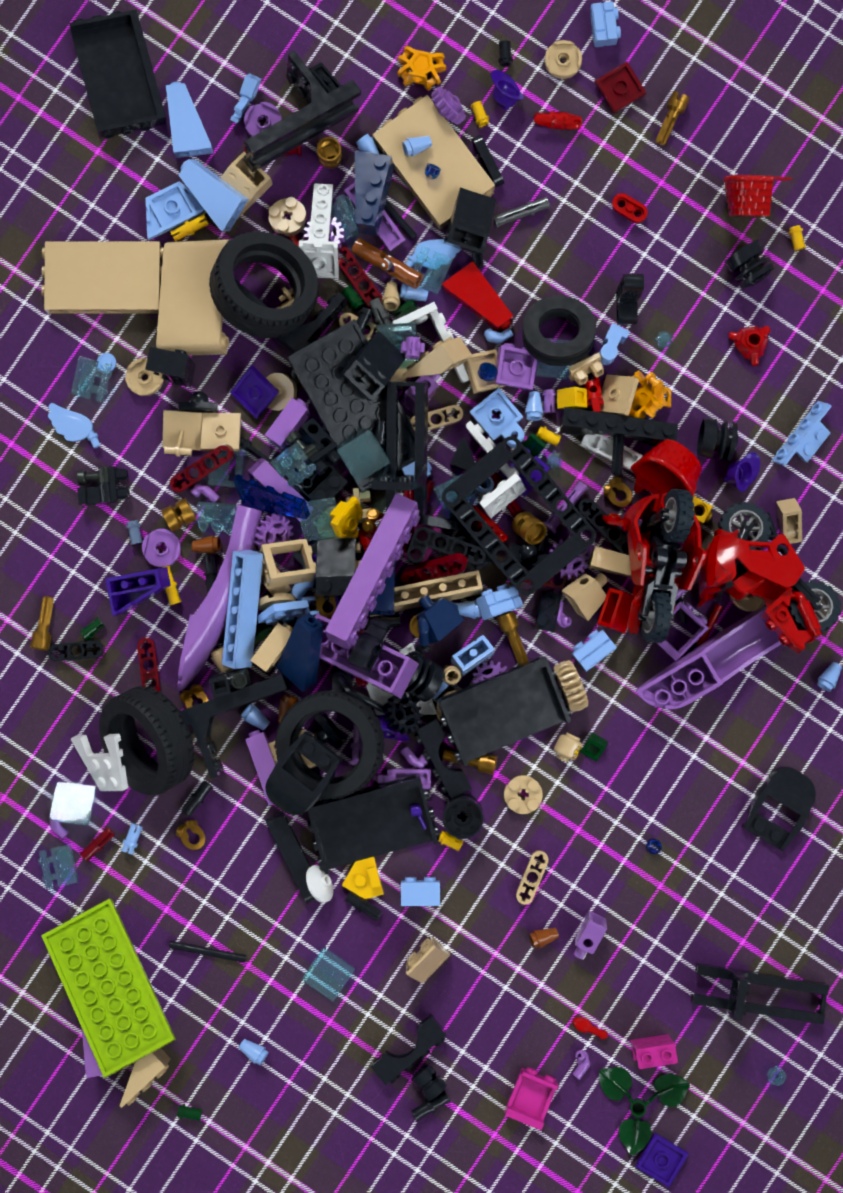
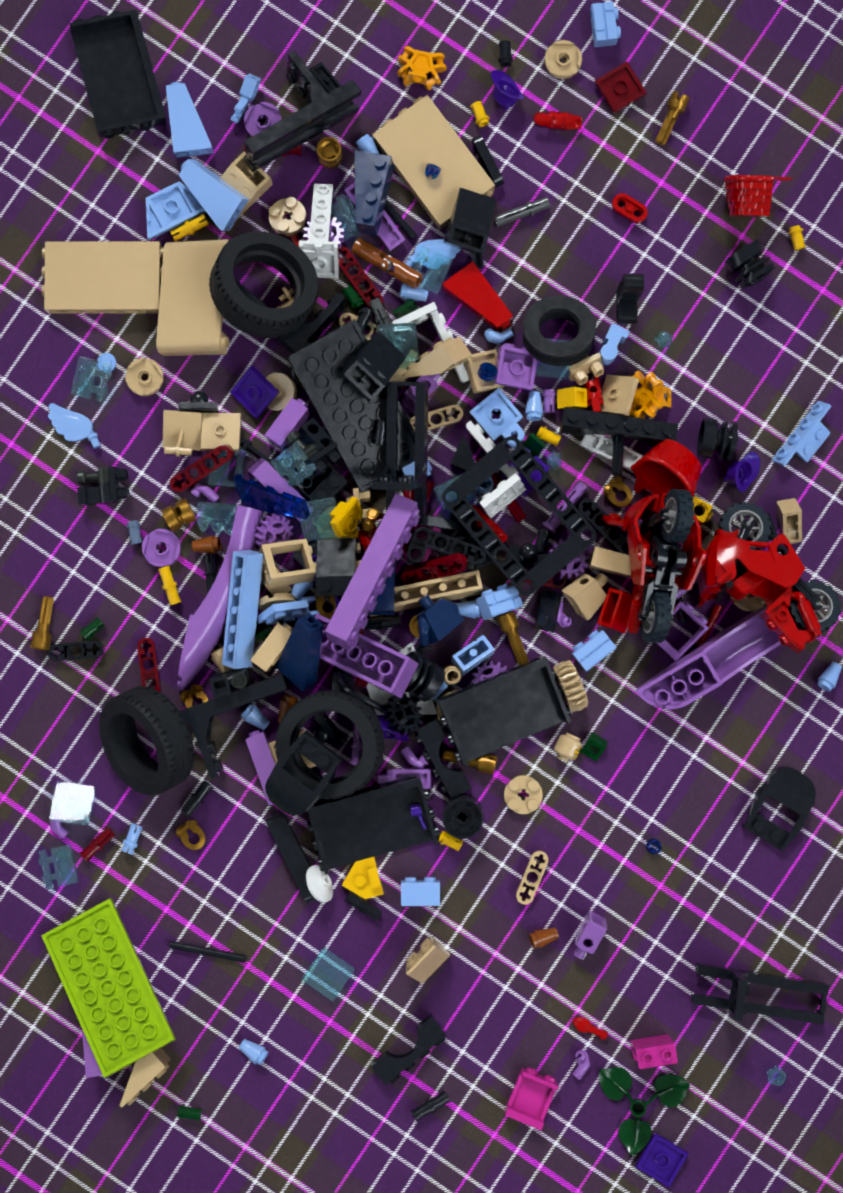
(103, 767): white wing -> none
(135, 588): dark purple wedge -> none
(174, 366): black wedge -> none
(363, 456): clear light blue plate -> none
(369, 645): black piece -> none
(391, 297): tan cone -> none
(412, 348): medium lavender gear -> none
(416, 145): light blue cone -> none
(429, 1082): black wheel -> none
(448, 105): medium lavender gear -> none
(529, 528): pearl gold wheel -> none
(751, 342): red rock -> none

